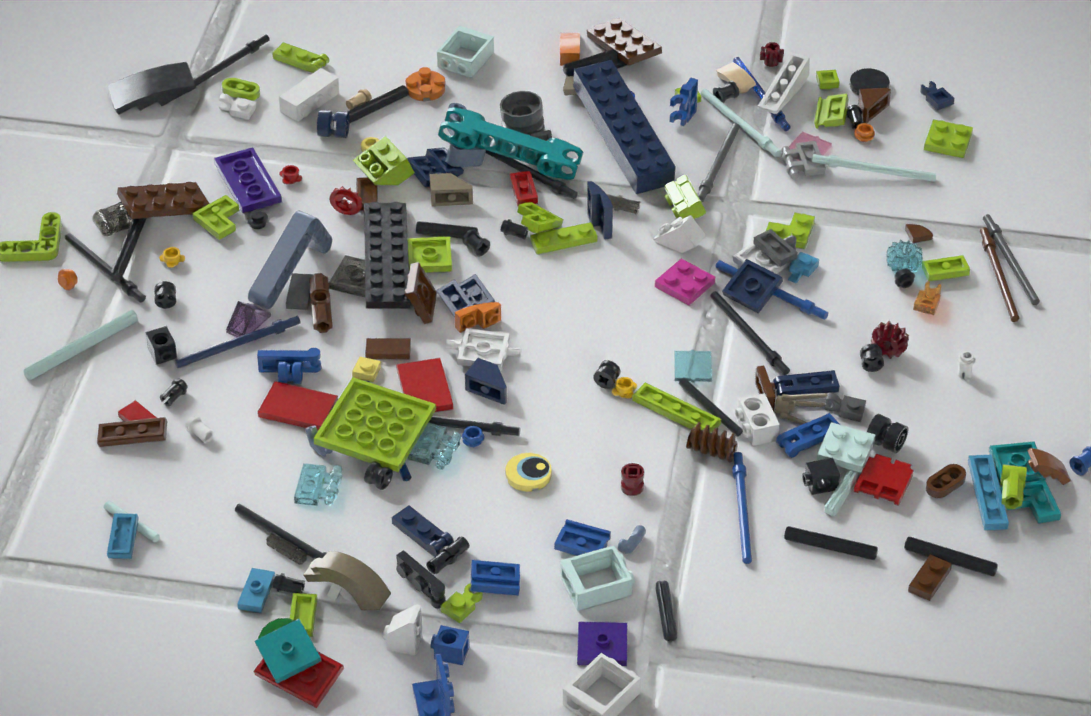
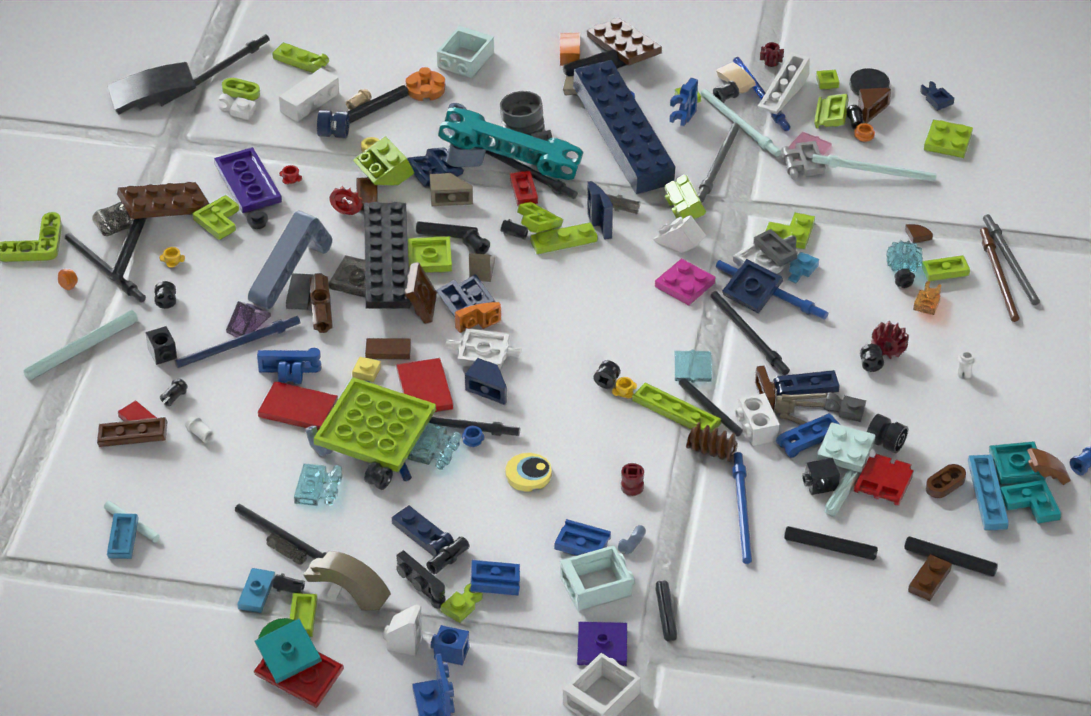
(482, 266): none -> dark tan slope
(1013, 482): lime piece -> none

